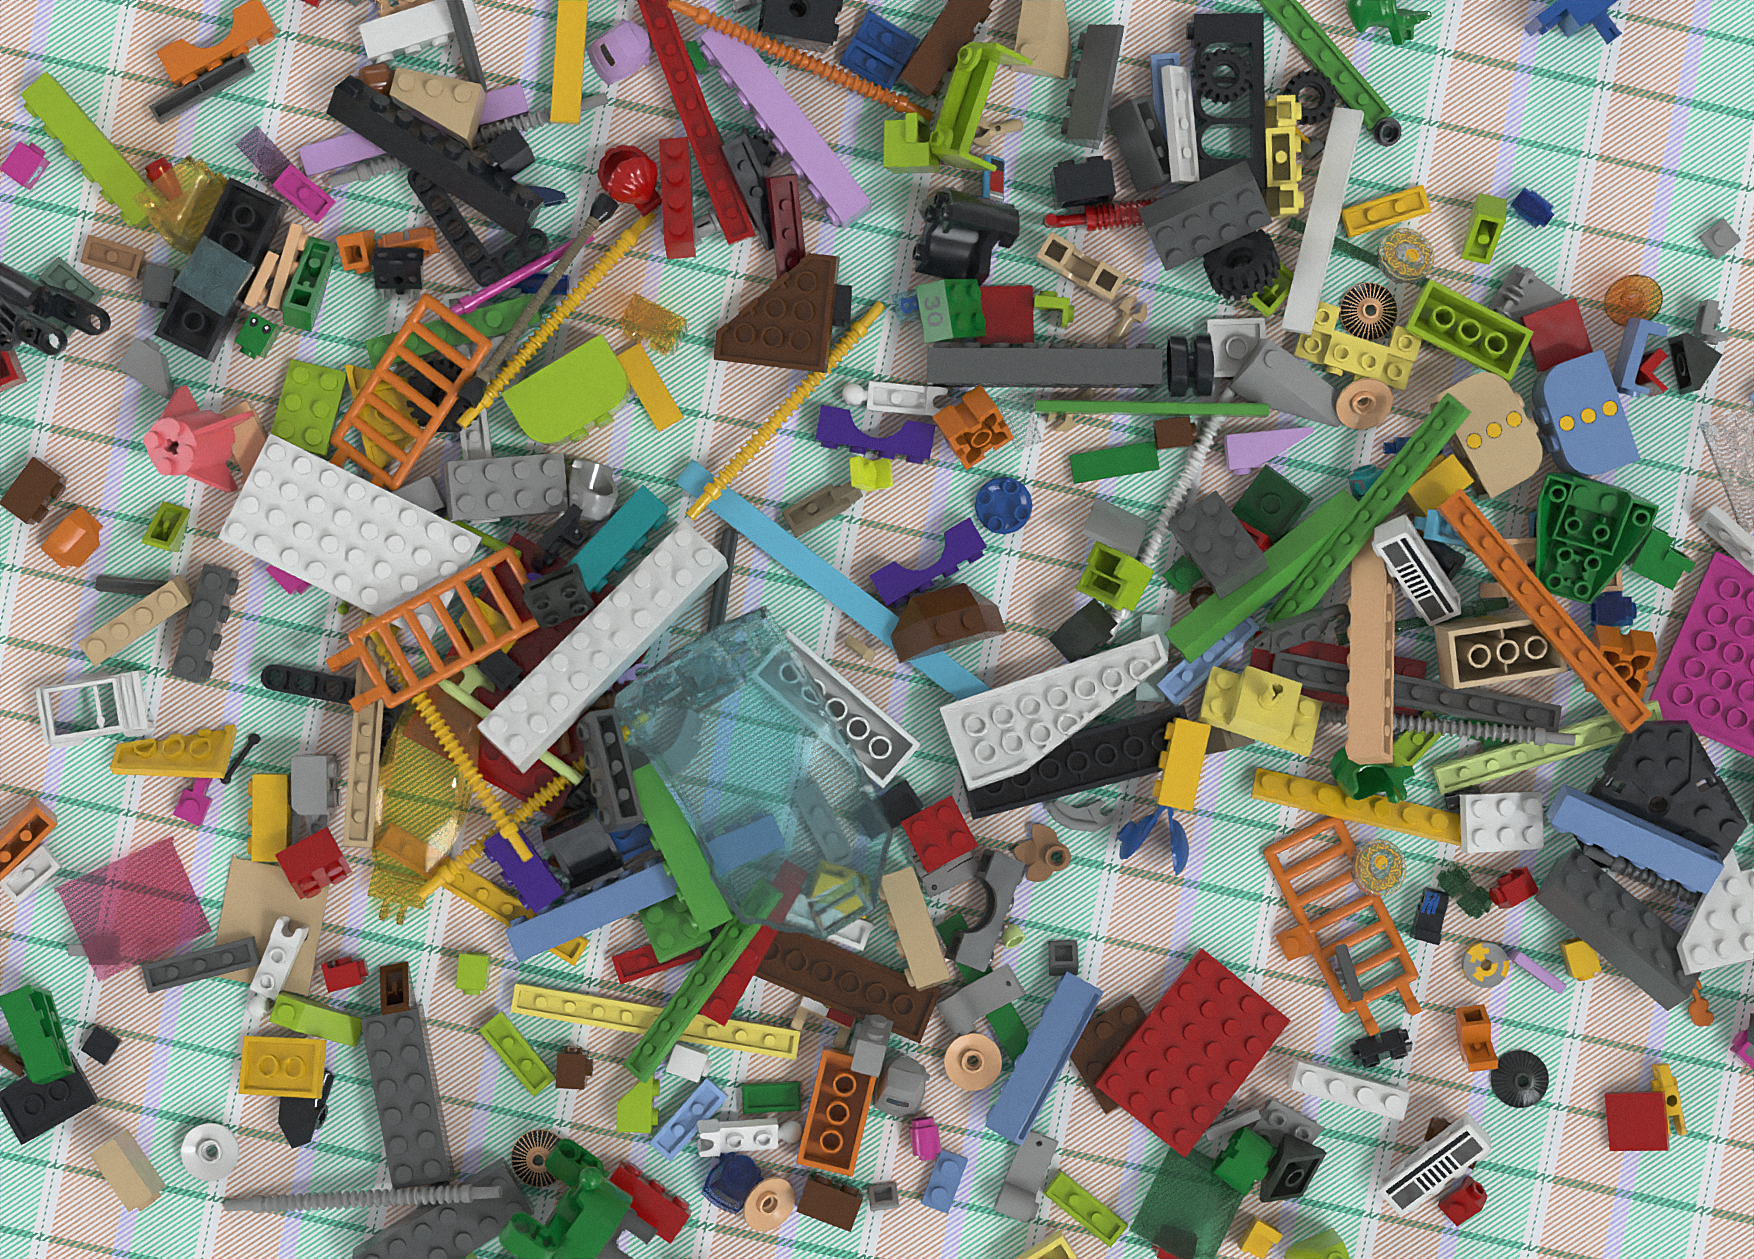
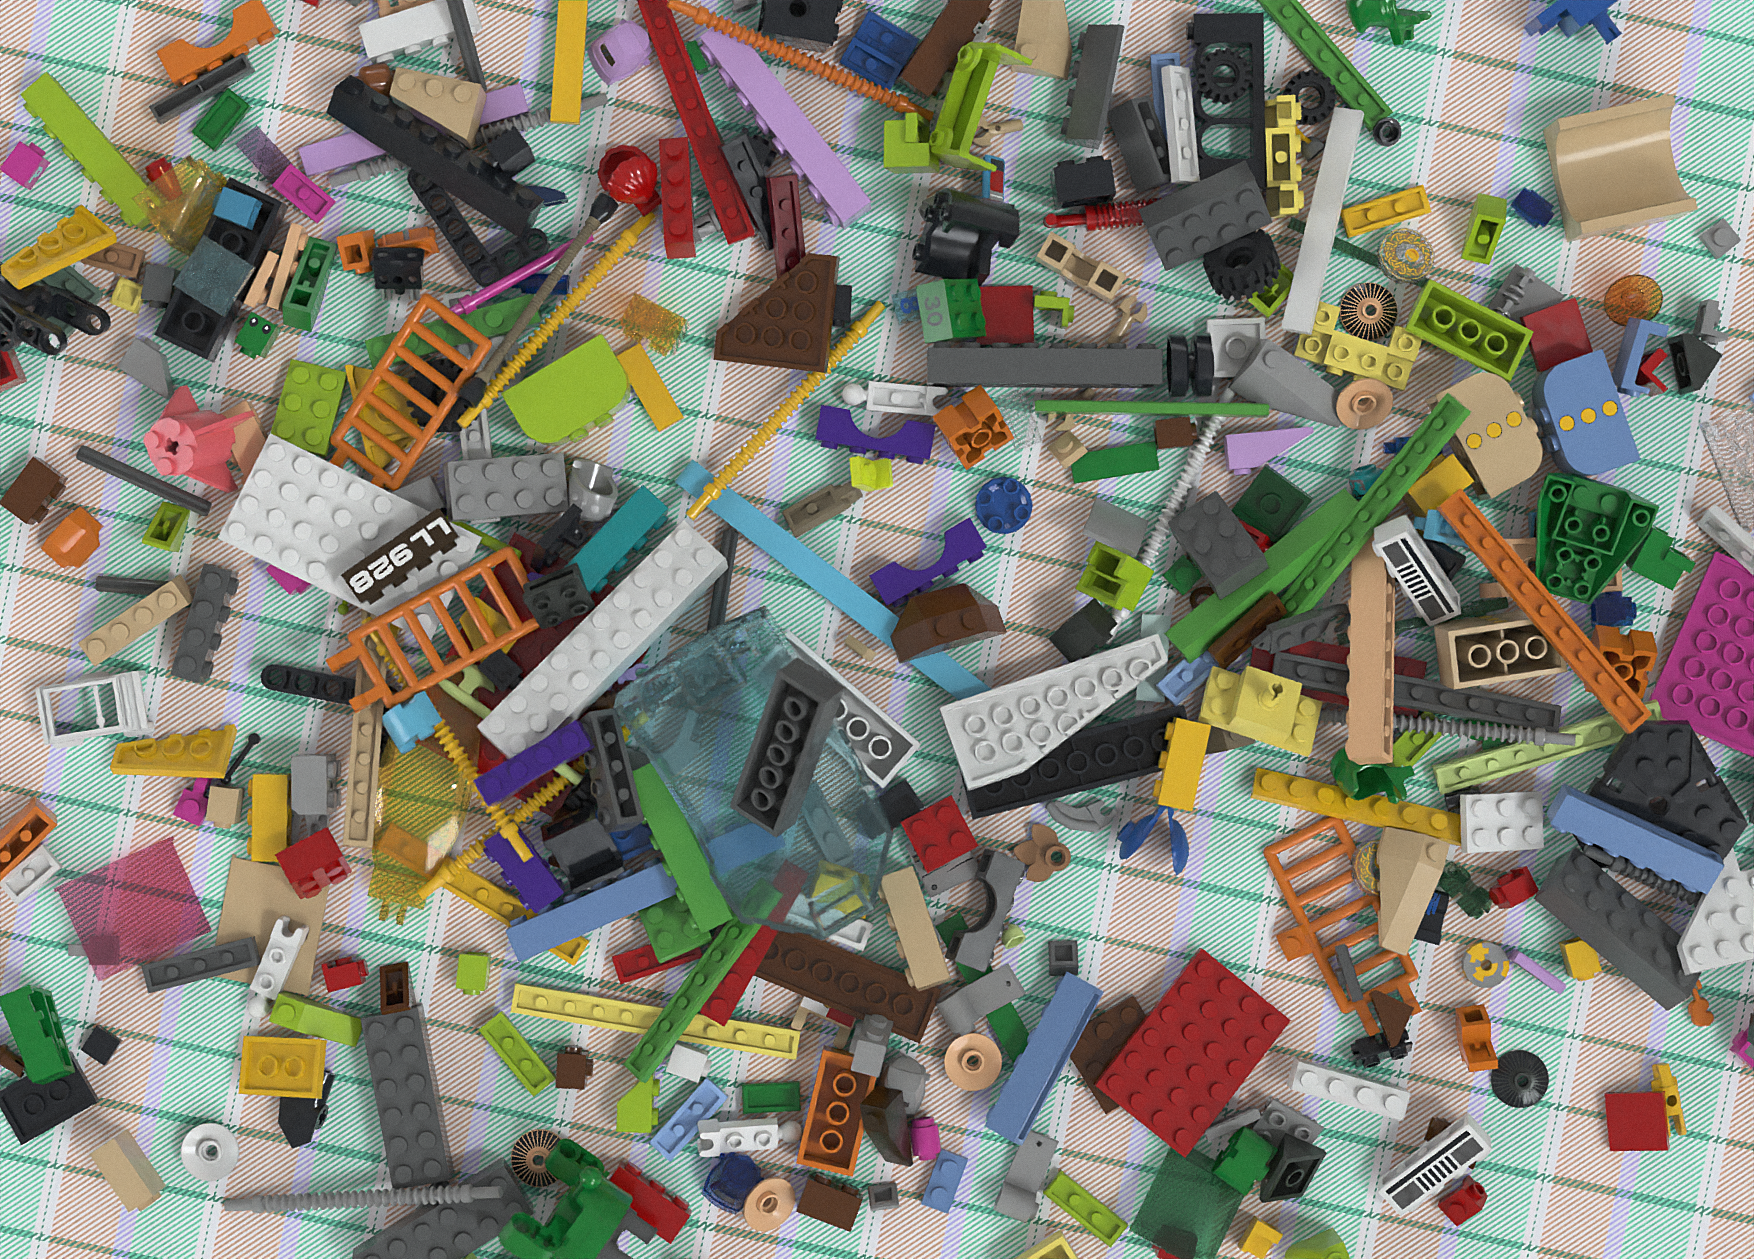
(67, 244): none -> yellow wing
(127, 295): none -> light yellow tile
(144, 480): none -> dark grey axle
(221, 119): none -> green tile
(224, 805): none -> tan brick
(236, 208): none -> dark azure brick
(400, 556): none -> dark brown brick
(411, 722): none -> medium azure cylinder
(533, 763): none -> dark purple arch
(787, 746): none -> dark grey brick
(887, 1125): none -> dark brown slope
(1067, 449): none -> tan plate
(1246, 629): none -> reddish brown plate
(1392, 1016): none -> reddish brown slope
(1408, 877): none -> tan wedge
(1616, 169): none -> tan piece

